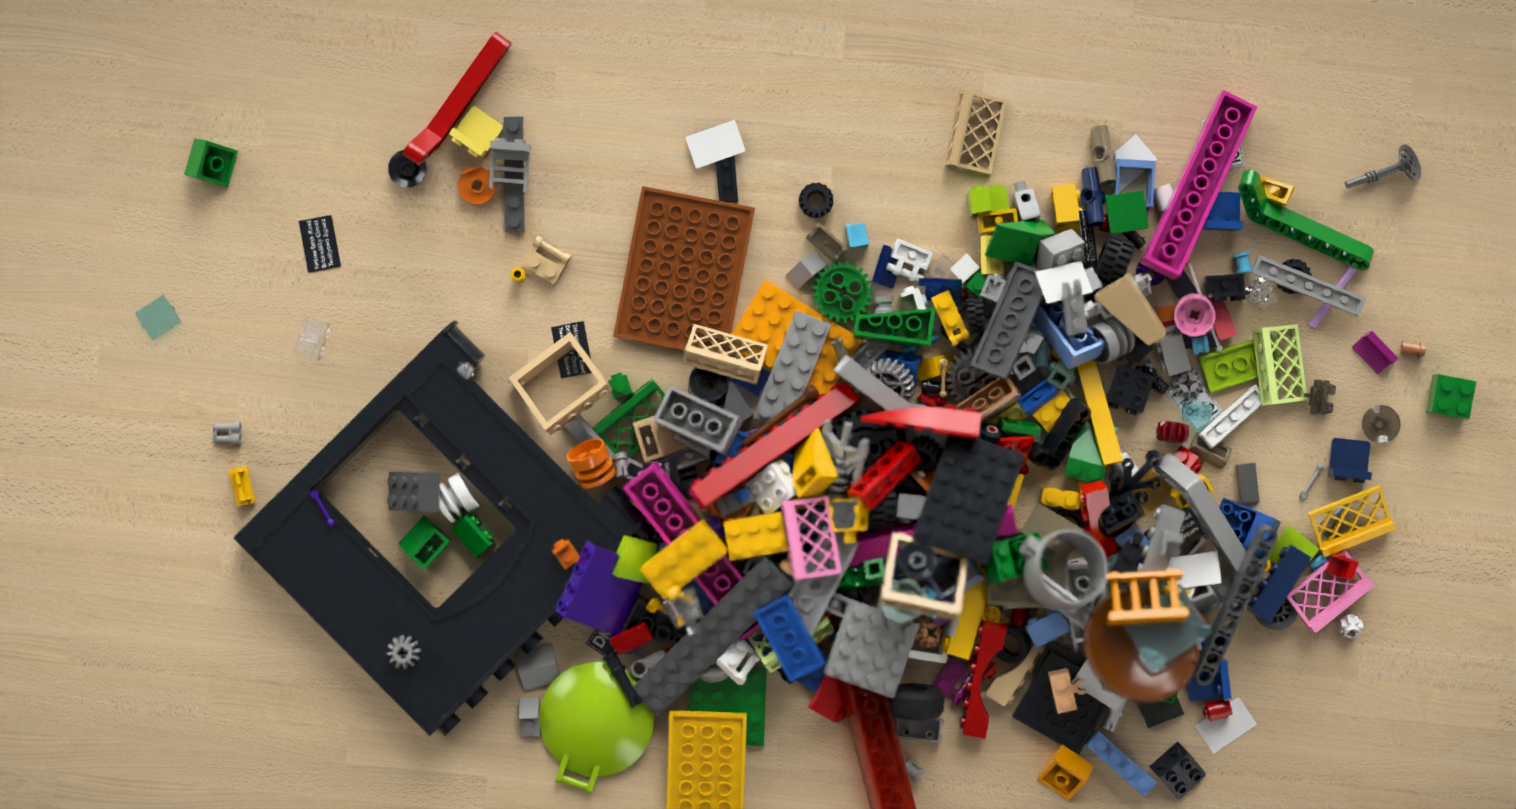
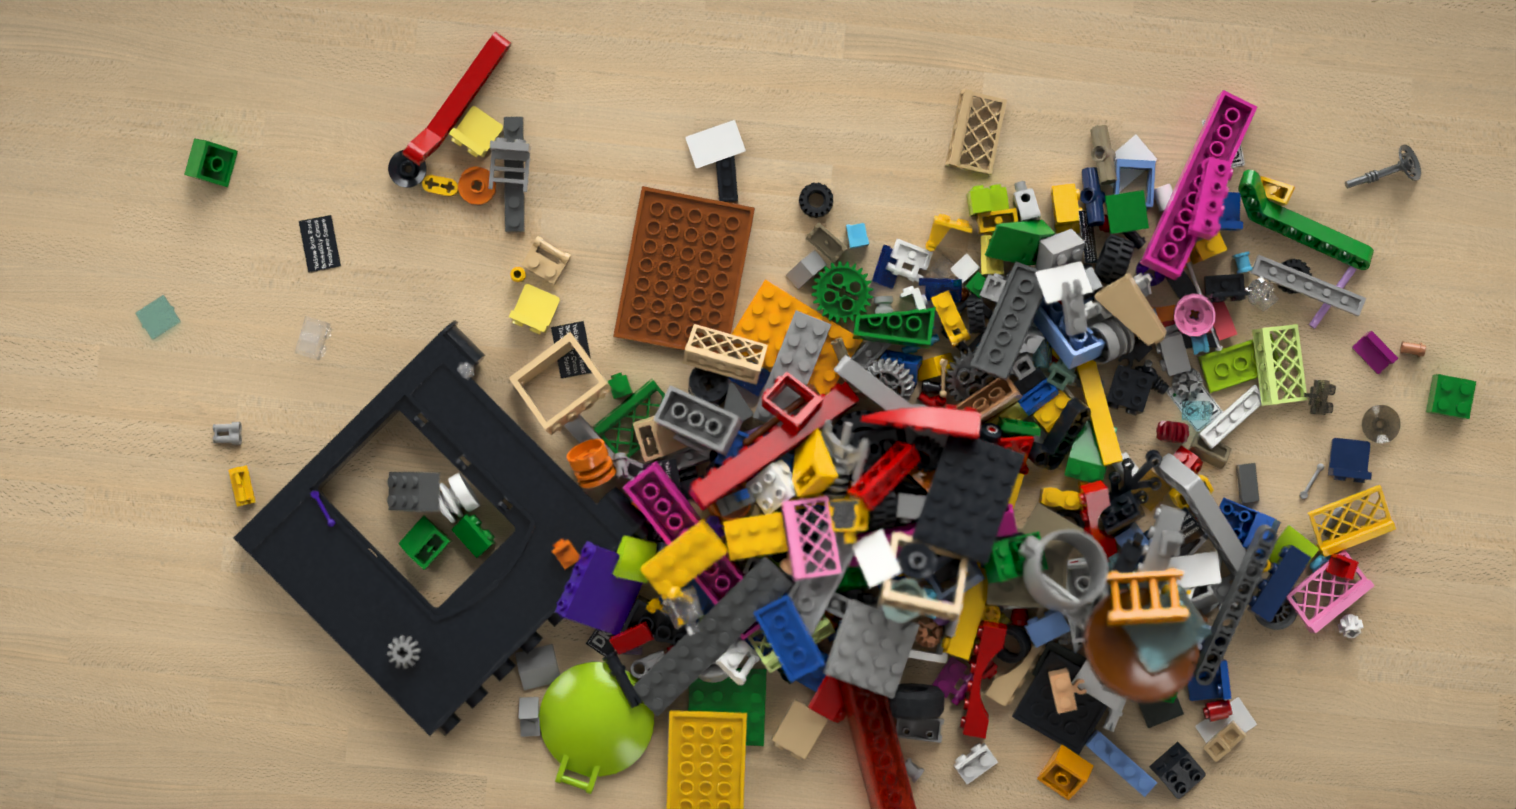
(441, 181): none -> yellow beam
(535, 309): none -> light yellow bracket
(799, 730): none -> tan brick
(808, 411): none -> red window
(876, 558): none -> white sticker
(941, 226): none -> yellow plate
(975, 762): none -> white bracket
(1207, 248): none -> yellow torso
(1210, 197): none -> dark pink brick
(1224, 741): none -> tan slope

